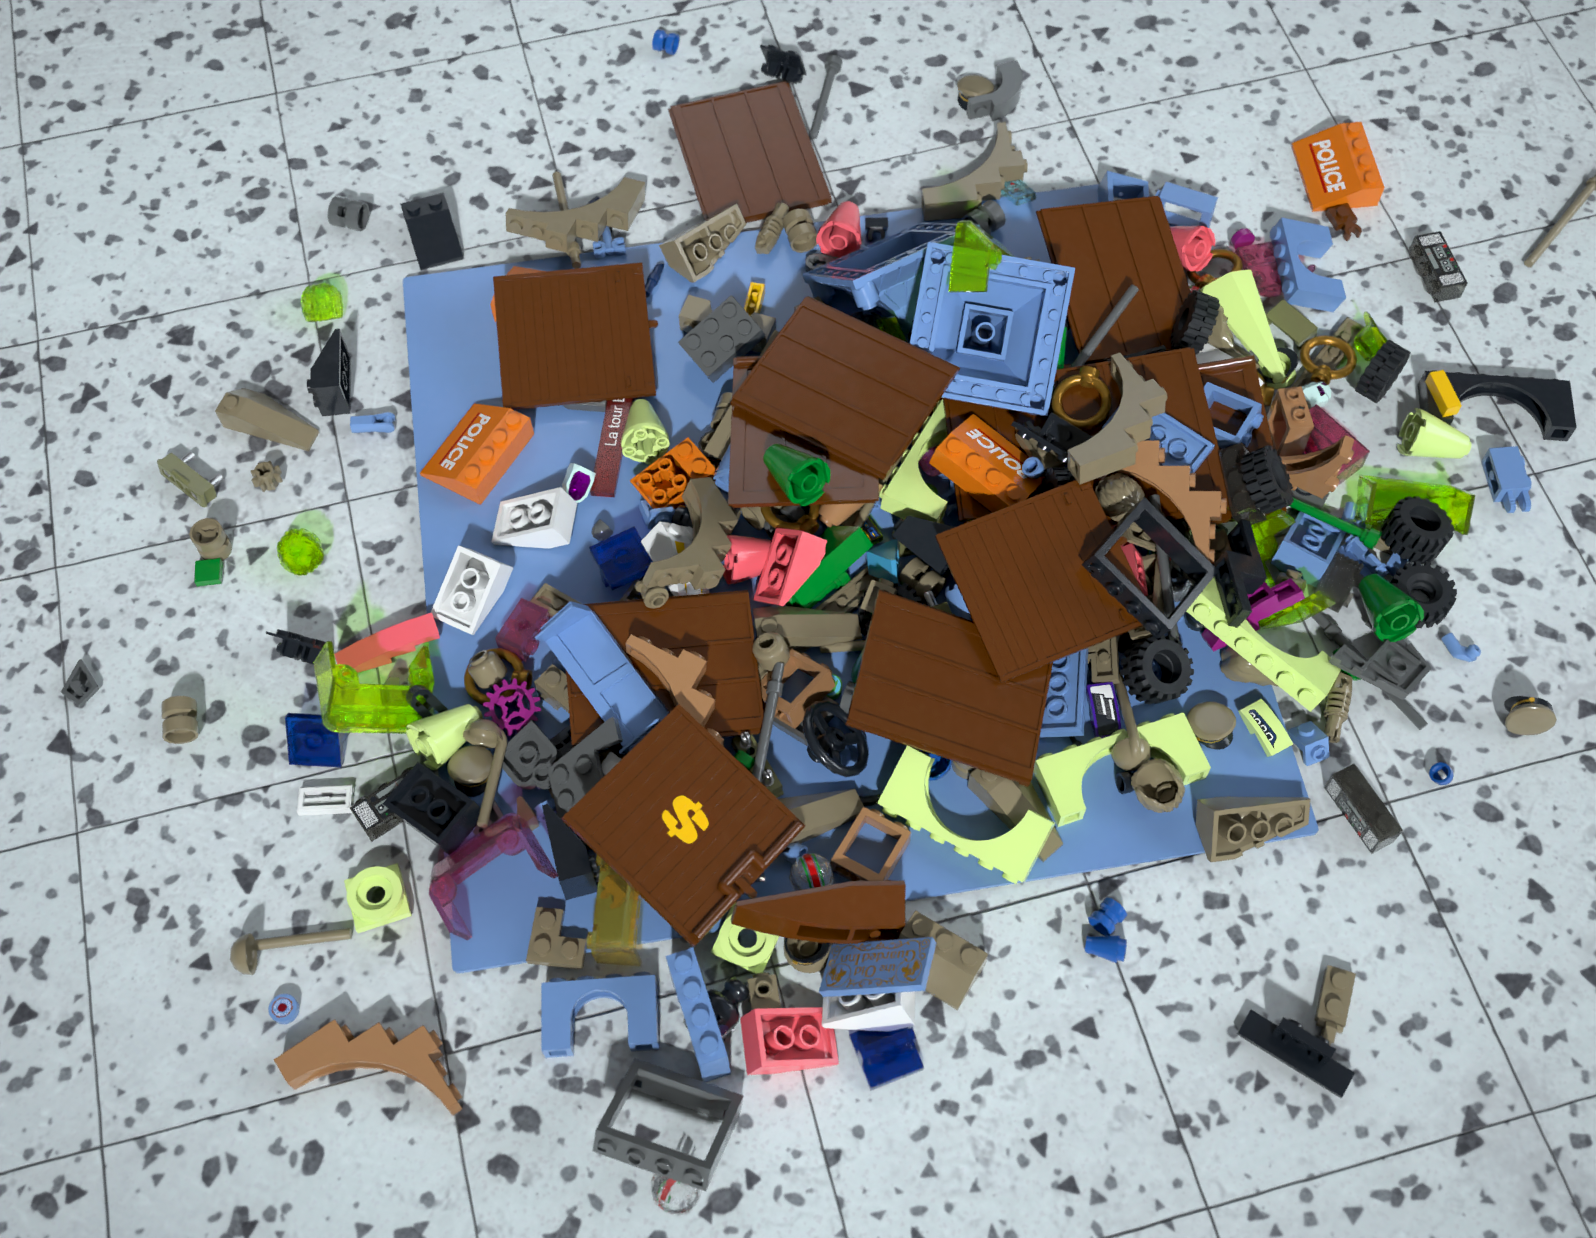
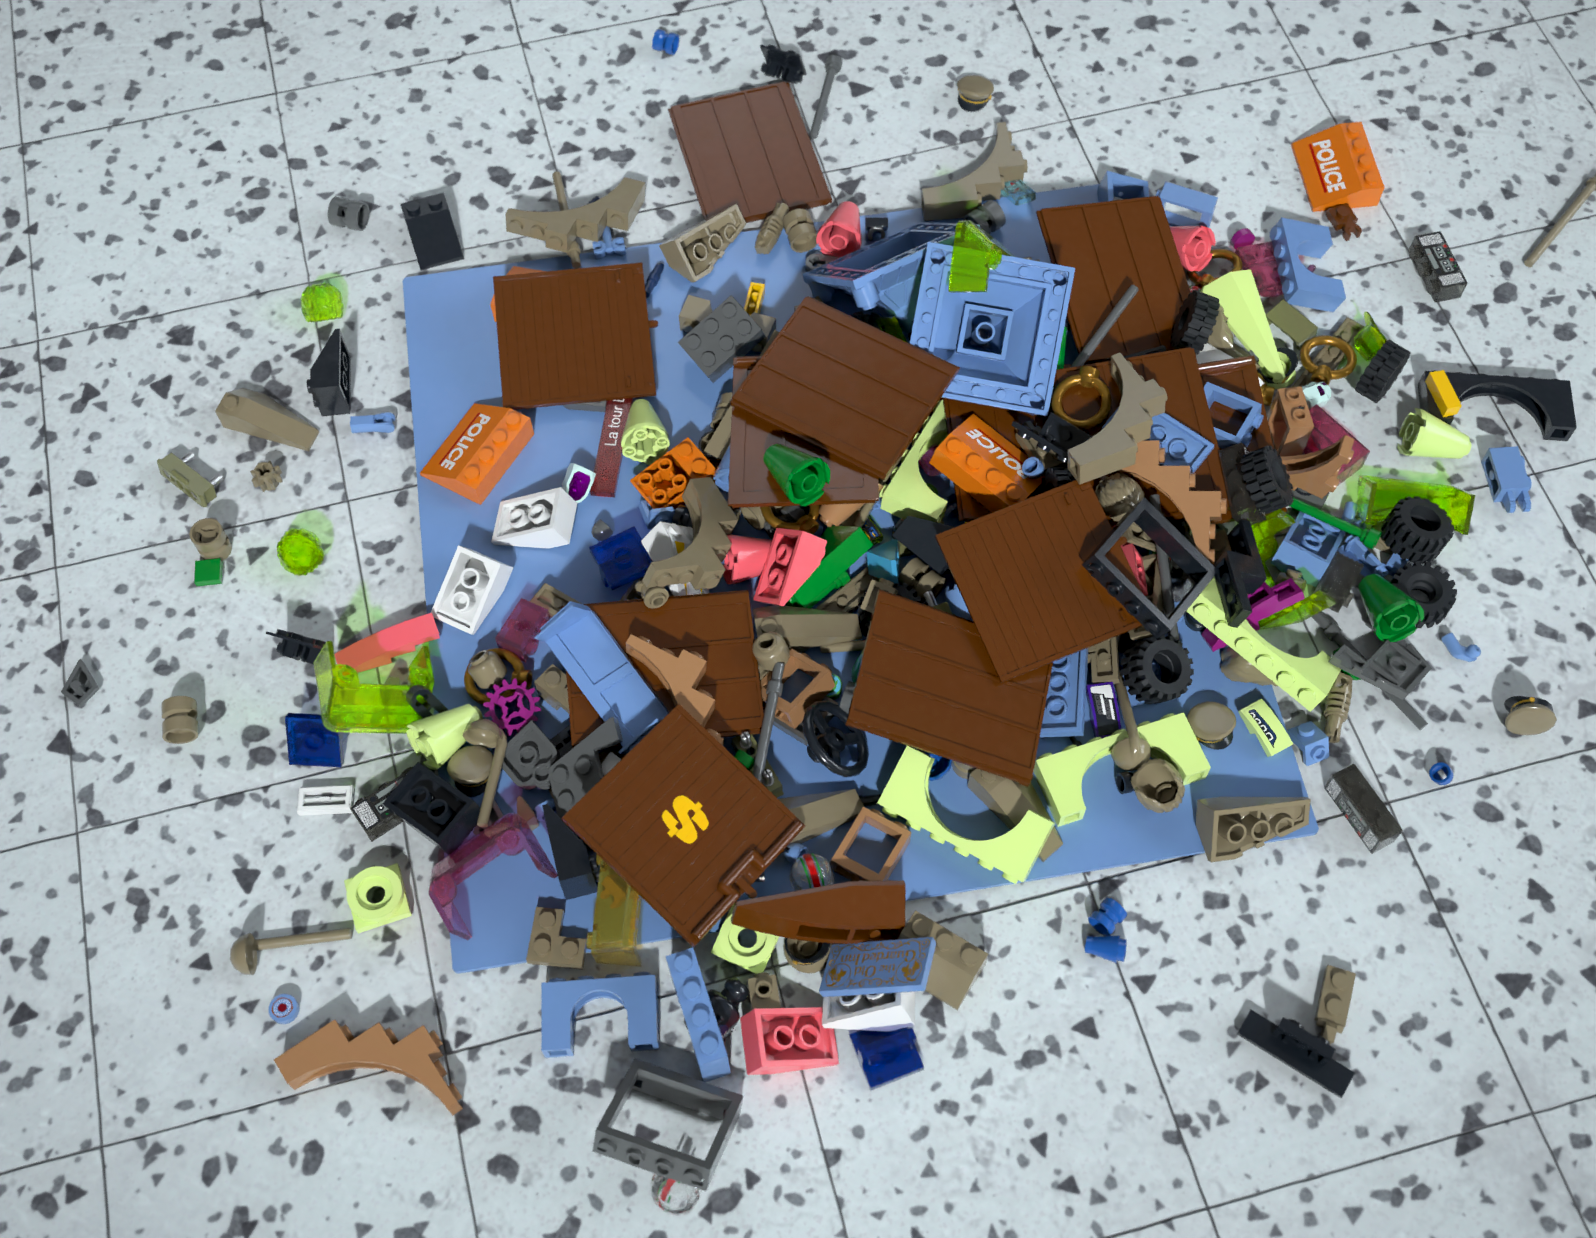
(1004, 99): dark grey arch -> none

